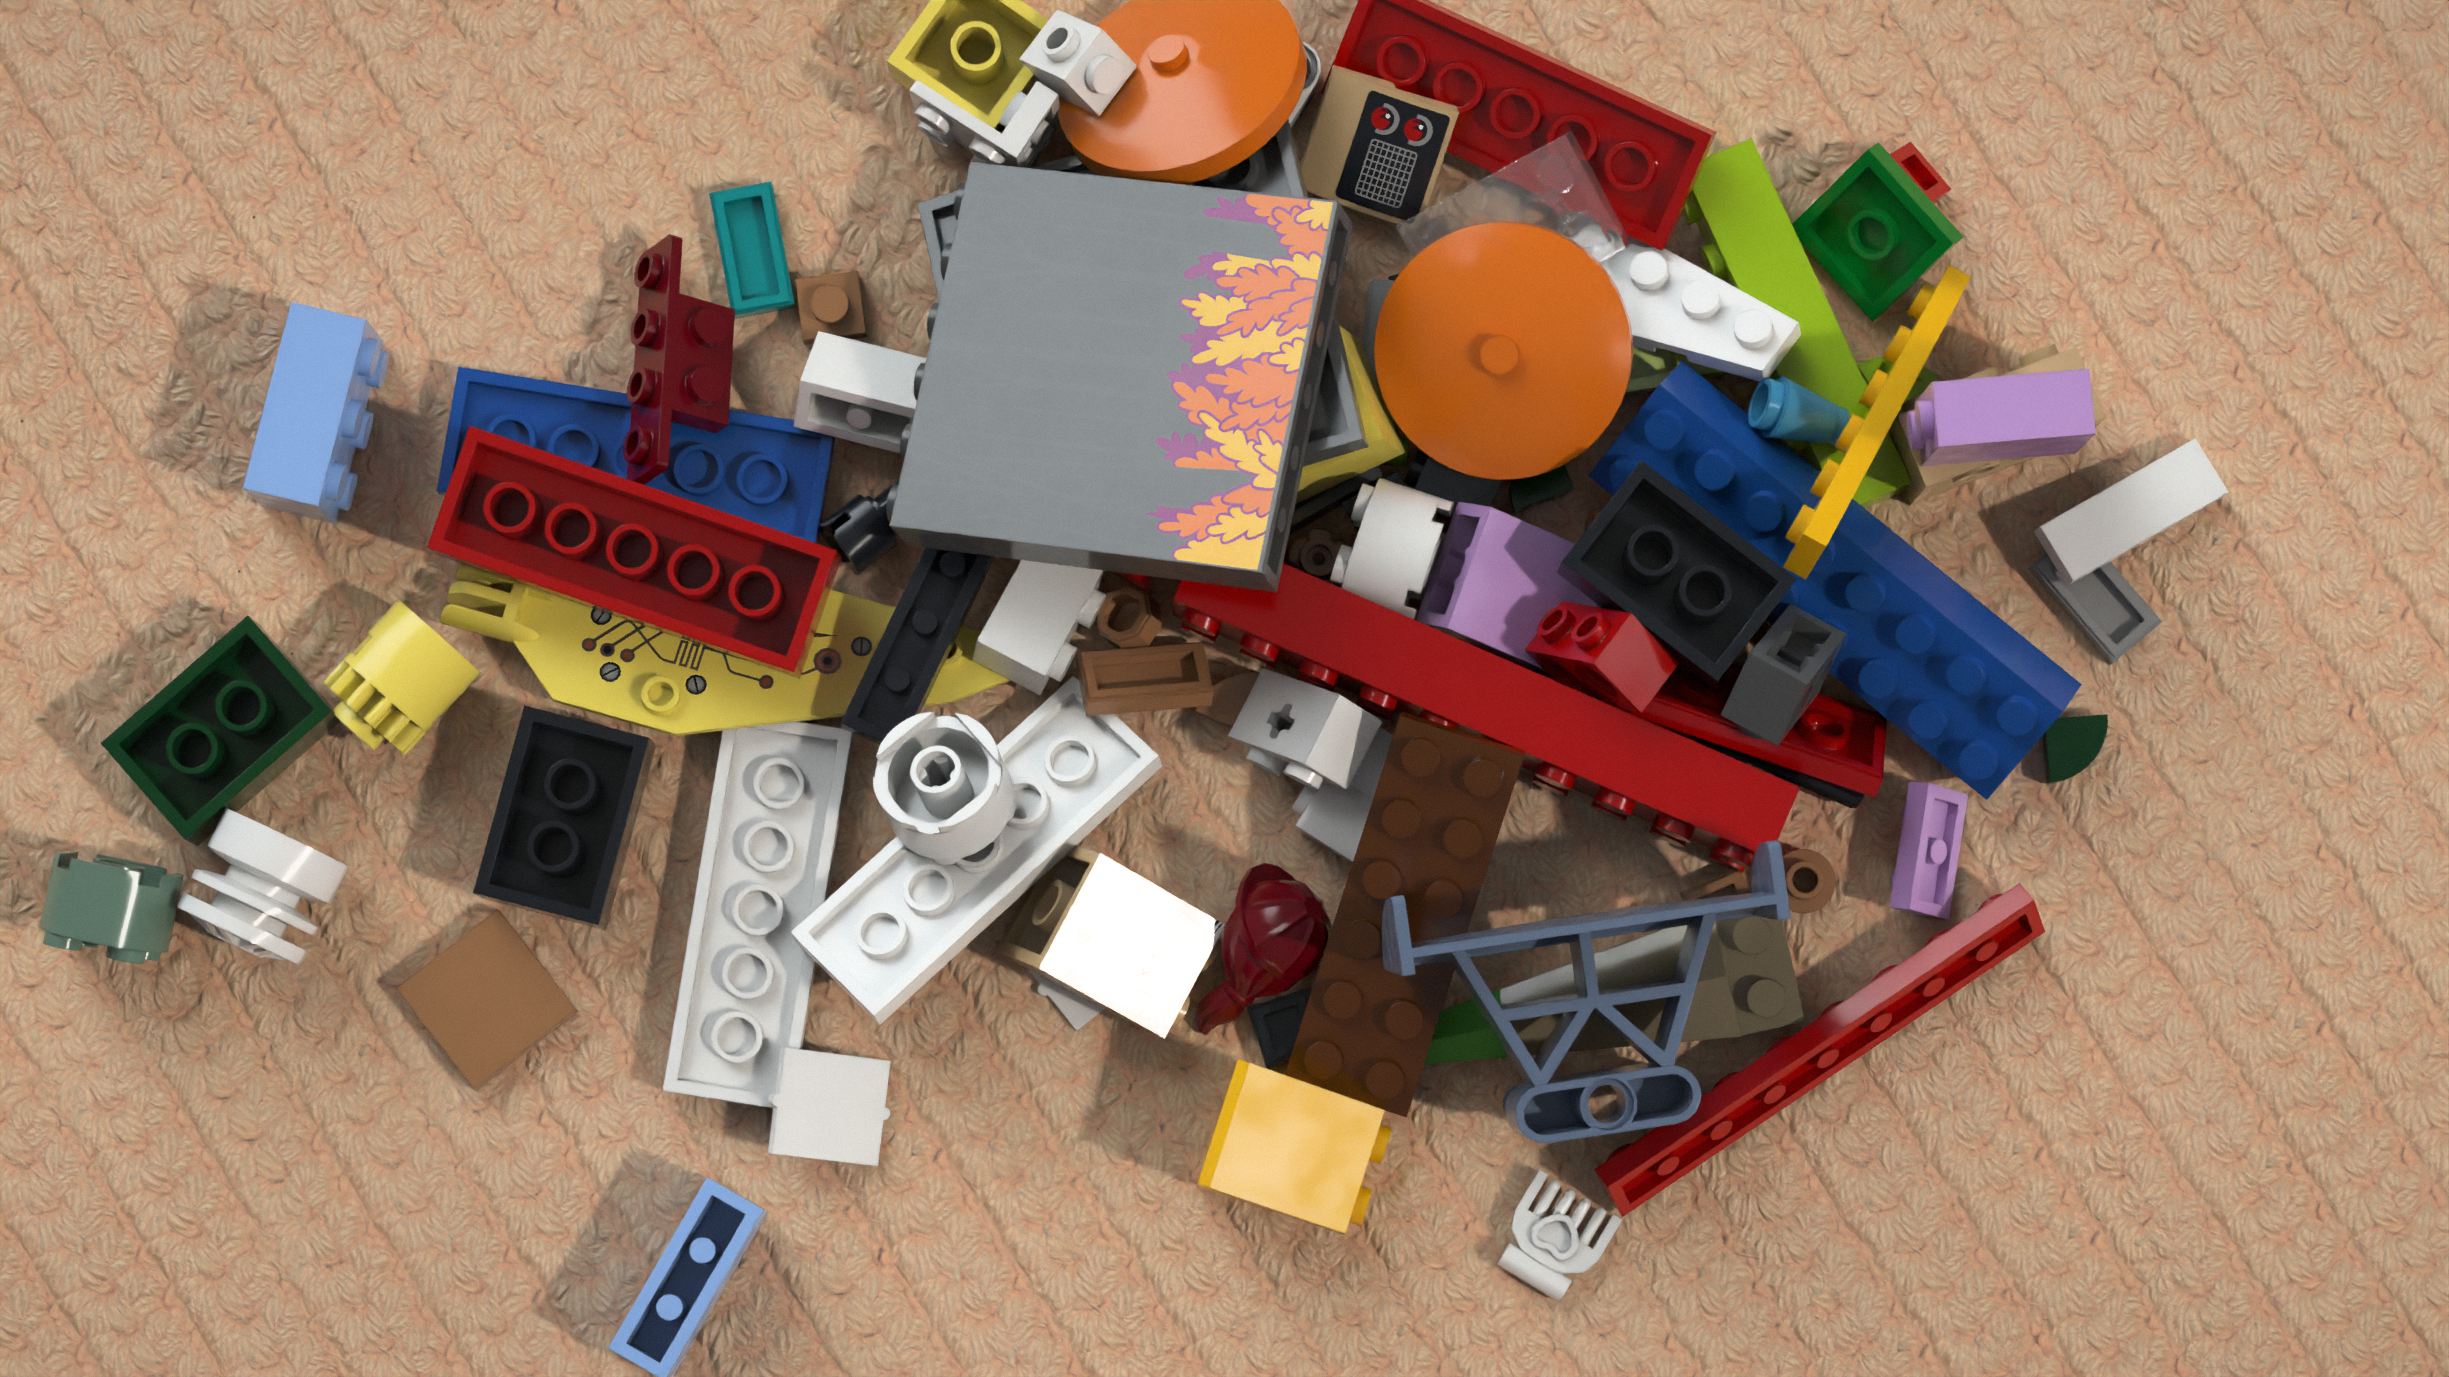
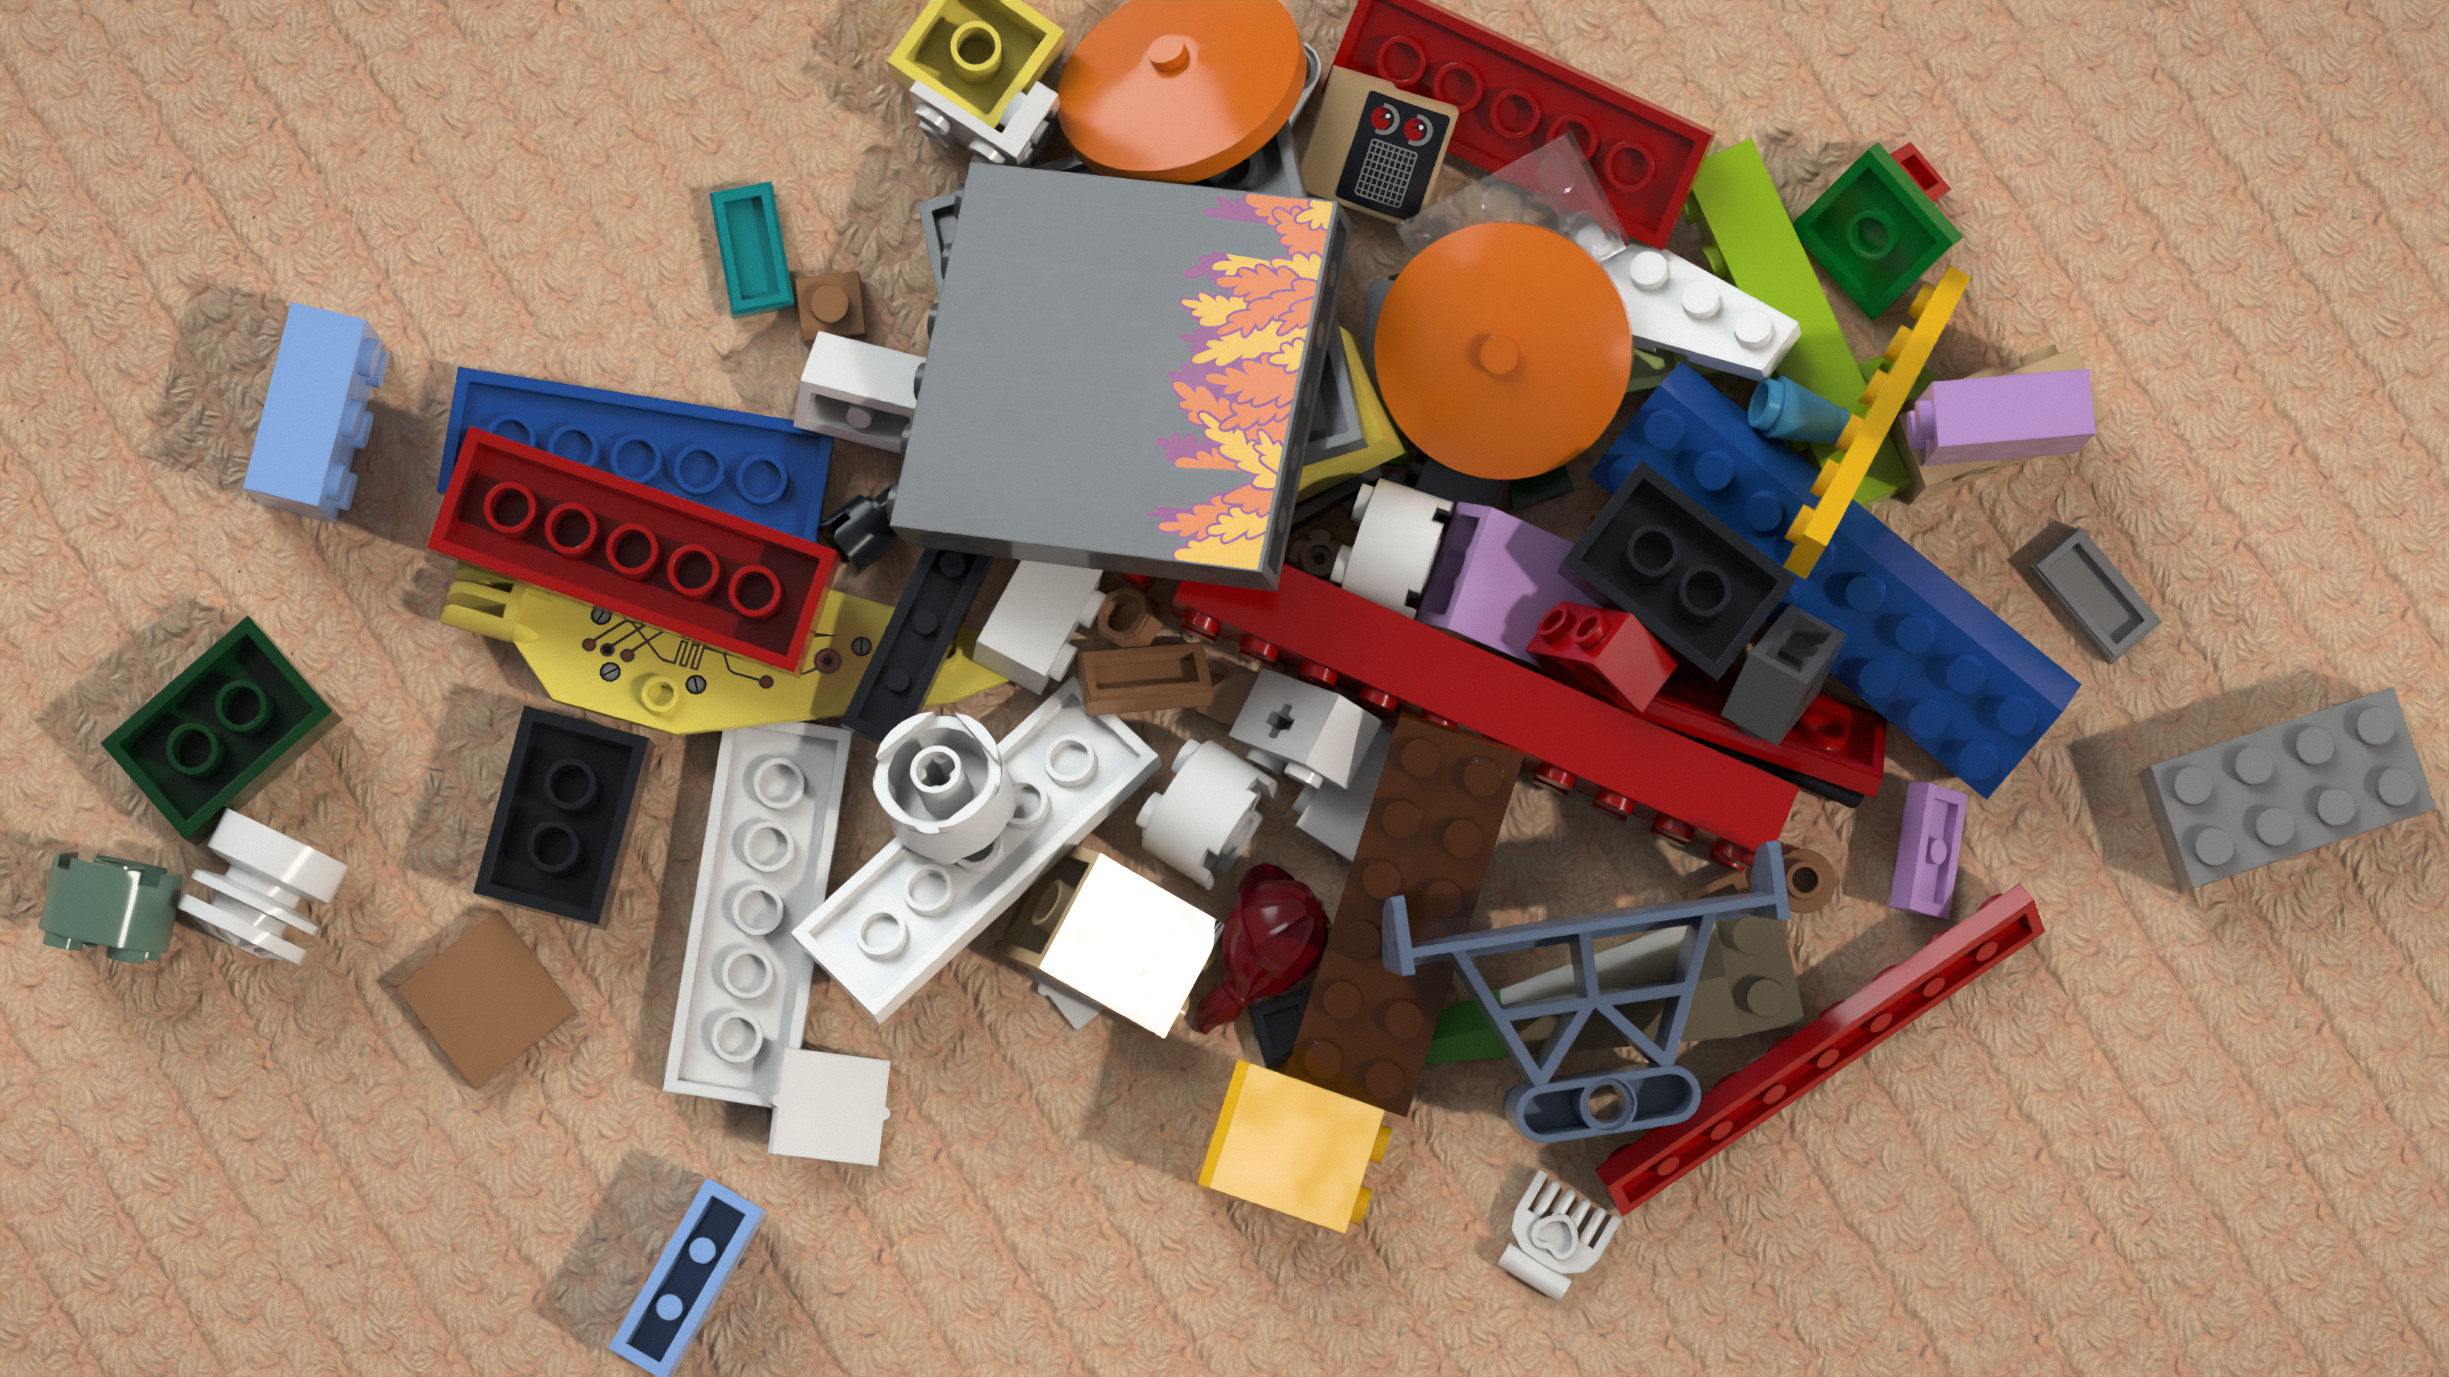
(398, 680): light yellow gear -> none
(678, 362): dark red bracket -> none
(1078, 62): white brick -> none
(1205, 812): none -> white brick
(2072, 745): dark green tile -> none
(2131, 512): white tile -> none
(2286, 790): none -> light grey brick

